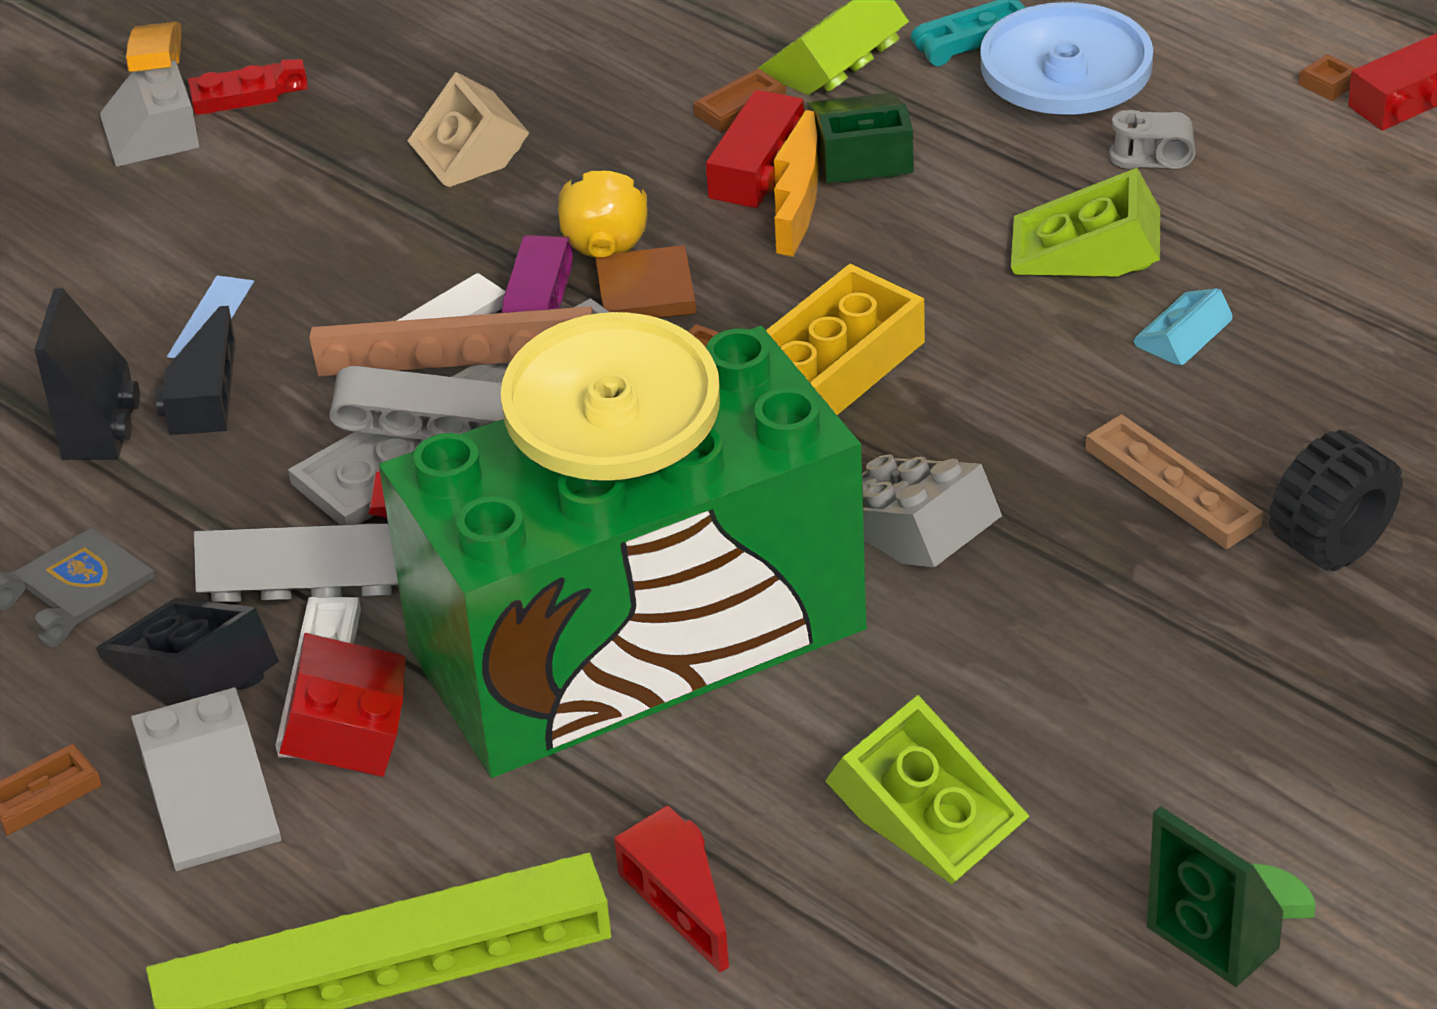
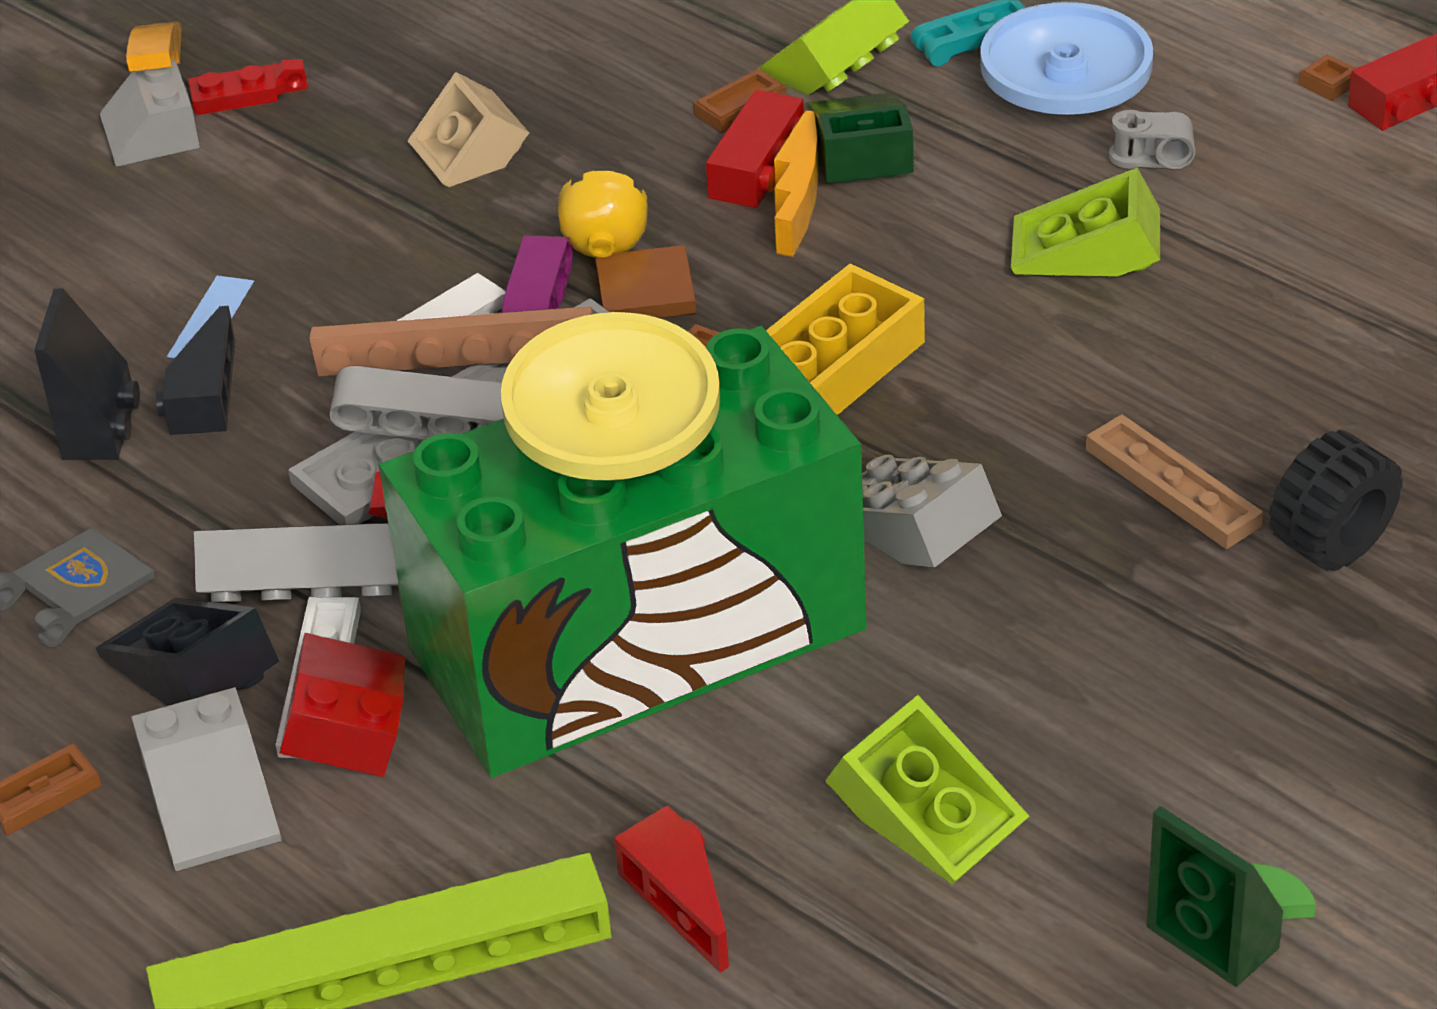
(1185, 326): medium azure slope -> none

